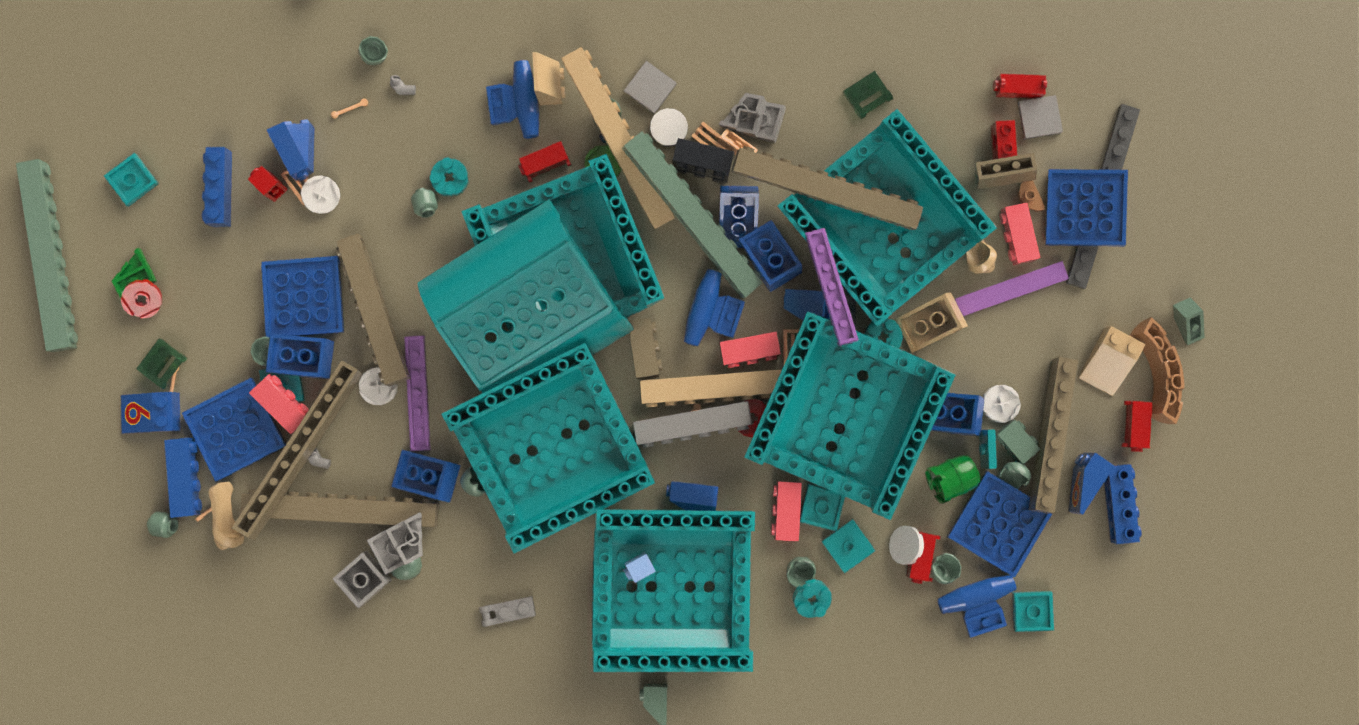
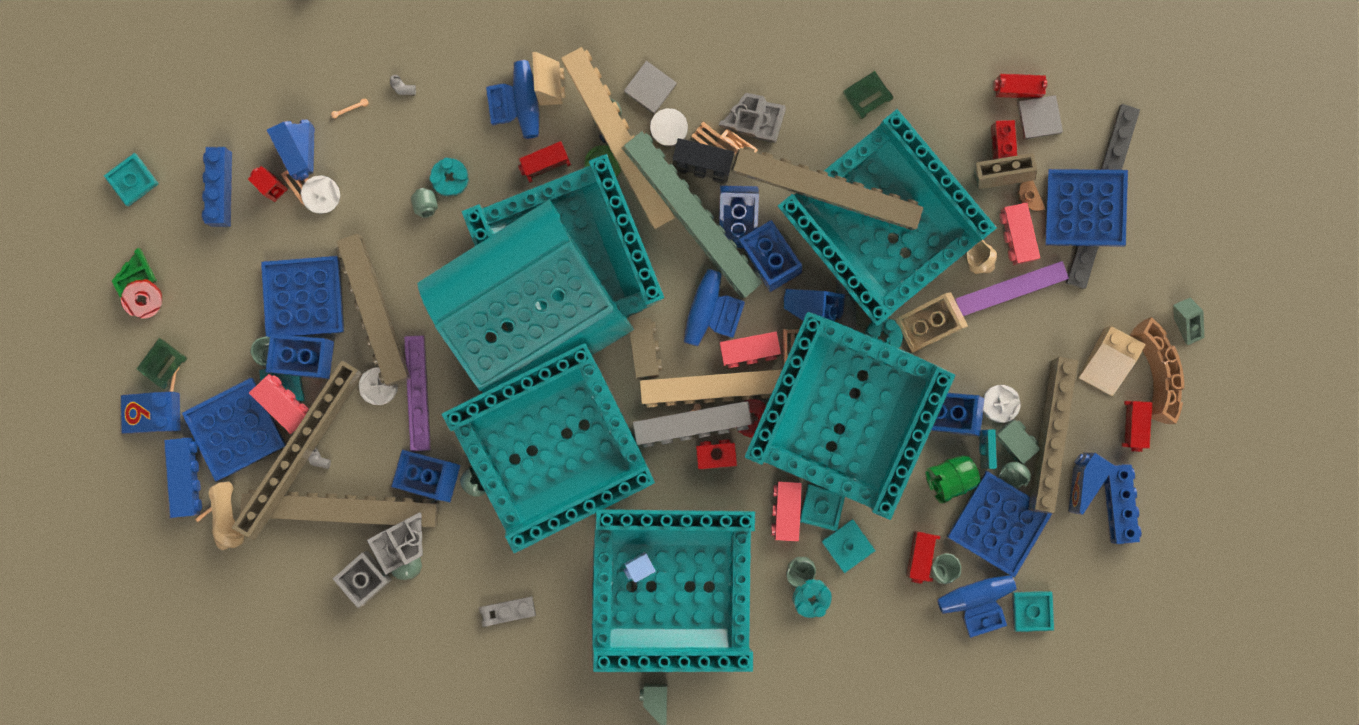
(46, 255): sand green brick -> none
(162, 525): sand green head -> none
(373, 50): sand green hair -> none
(693, 496): blue slope -> none
(706, 461): none -> red brick
(831, 287): medium lavender tile -> none
(906, 545): white tile -> none

